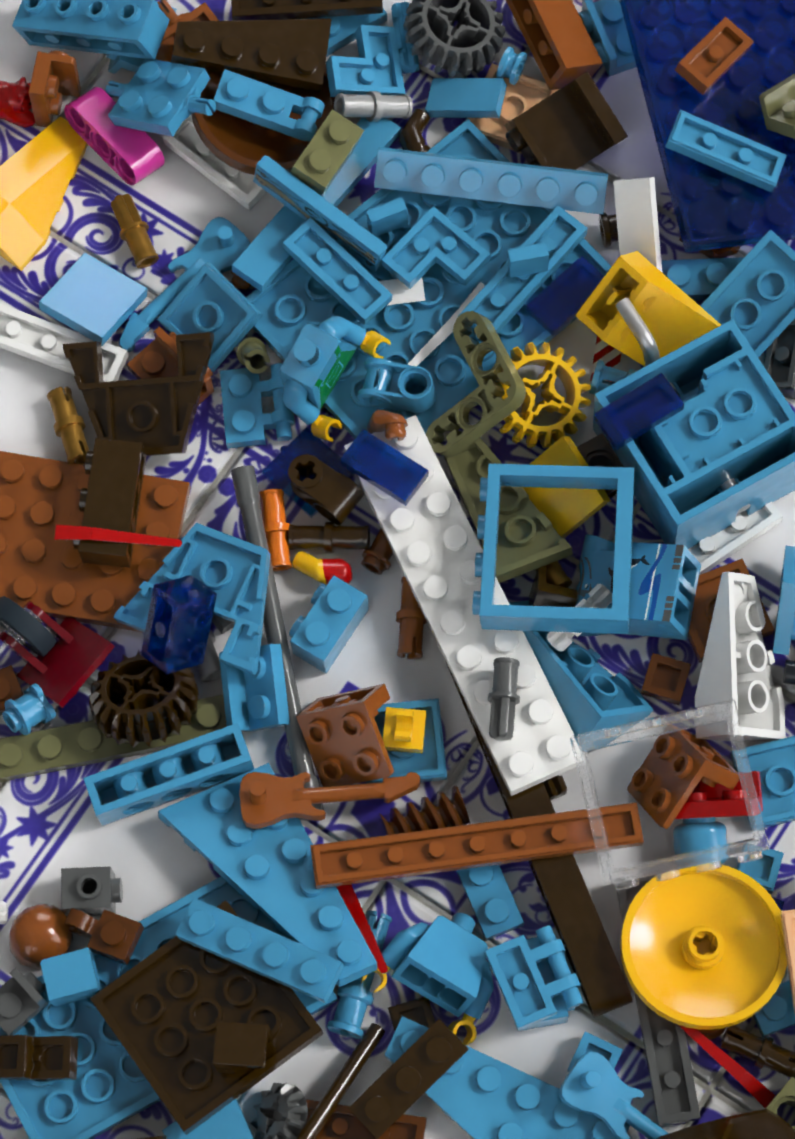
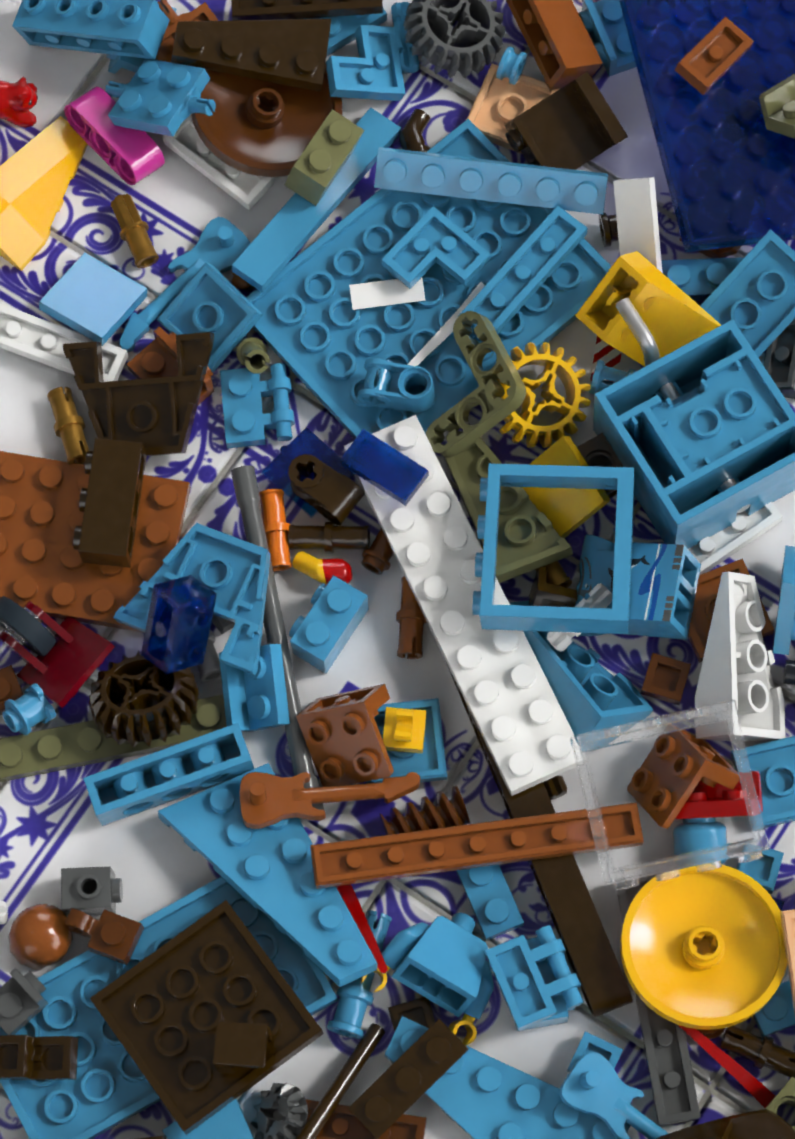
(52, 77): dark orange bracket -> none
(70, 532): red sticker -> none
(70, 977): dark azure panel -> none
(260, 950): dark azure plate -> none
(268, 105): dark azure plate -> none
(308, 204): dark azure tile -> none
(317, 365): dark azure torso -> none
(337, 271): dark azure plate -> none
(373, 106): light grey pin -> none
(387, 217): dark azure tile -> none
(390, 422): dark orange arm -> none
(466, 97): dark azure tile -> none
(503, 698): dark grey axle -> none
(528, 259): dark azure tile -> none
(564, 296): clear blue tile -> none
(638, 411): clear blue tile -> none
(725, 151): dark azure tile -> none

